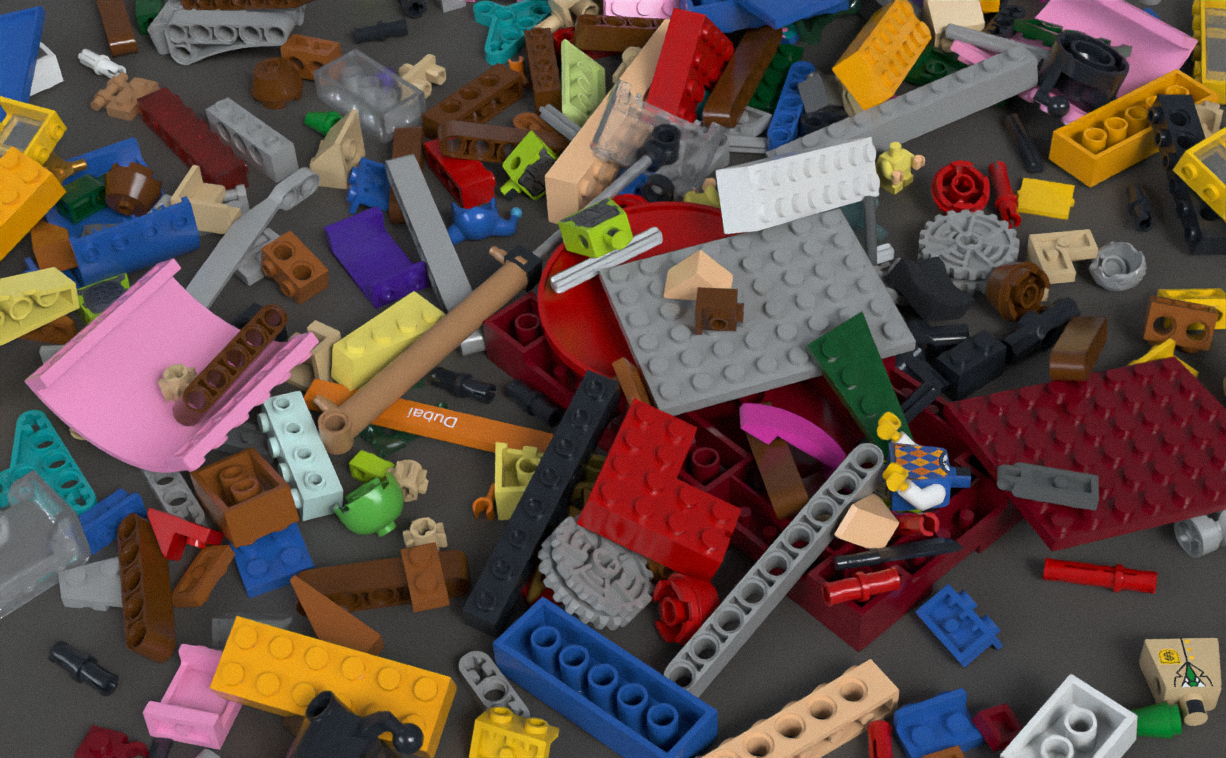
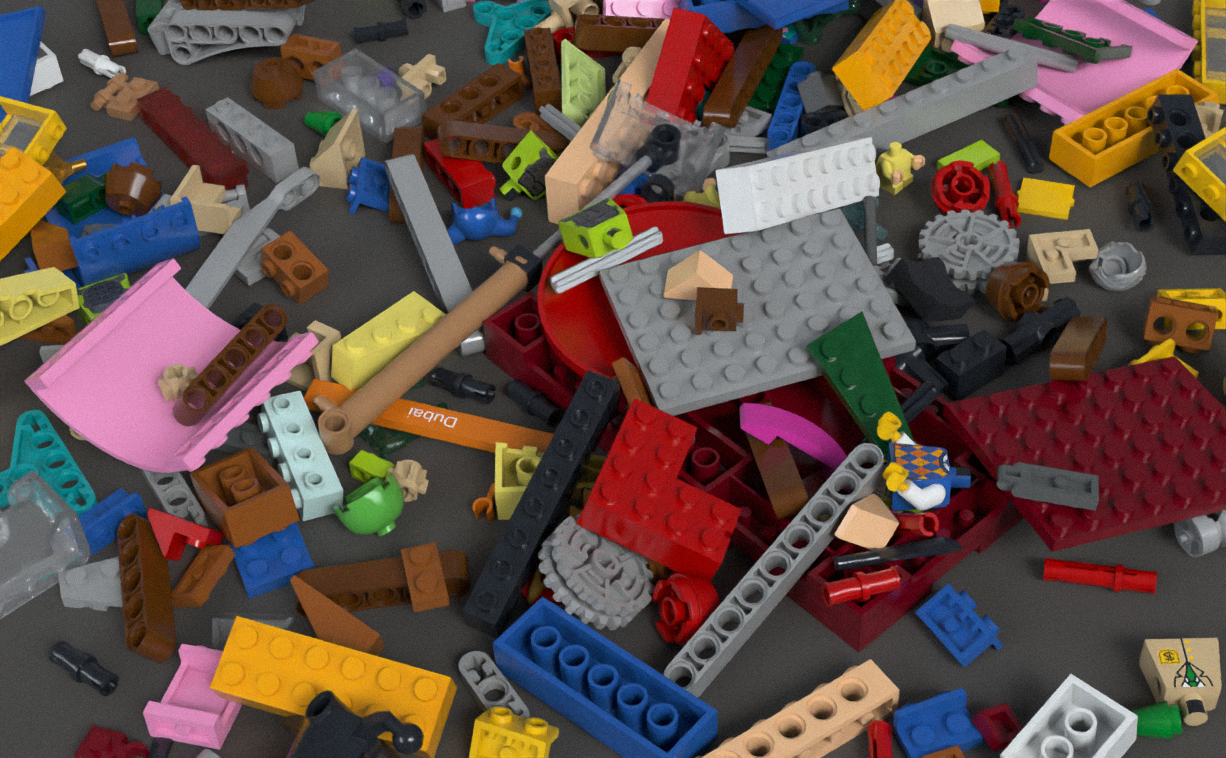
(374, 258): dark purple panel -> none
(424, 532): tan gear -> none
(978, 153): none -> lime tile
(1081, 71): black piece -> none

